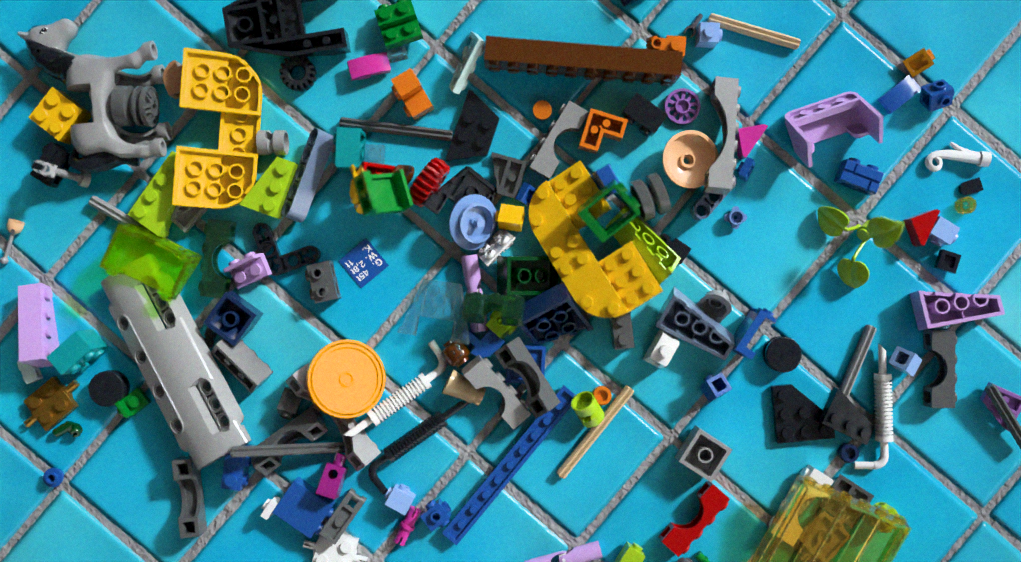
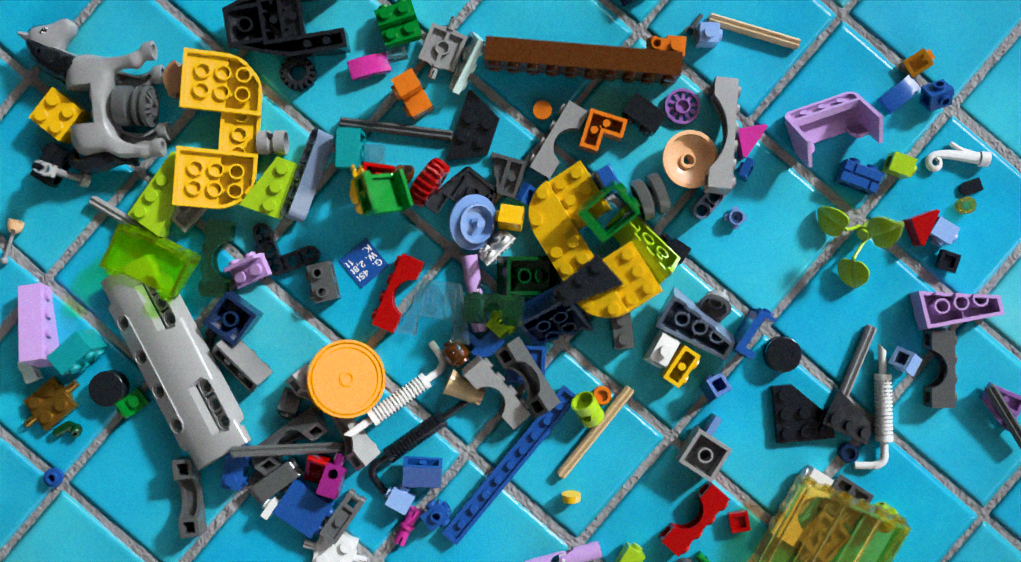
(276, 481): none -> dark grey beam
(315, 467): none -> red slope
(387, 314): none -> red arch
(422, 472): none -> blue brick
(443, 48): none -> light grey plate
(571, 497): none -> yellow tile
(587, 282): none -> black wing
(680, 366): none -> yellow brick
(712, 424): none -> medium blue tile
(738, 521): none -> red plate
(900, 165): none -> lime brick

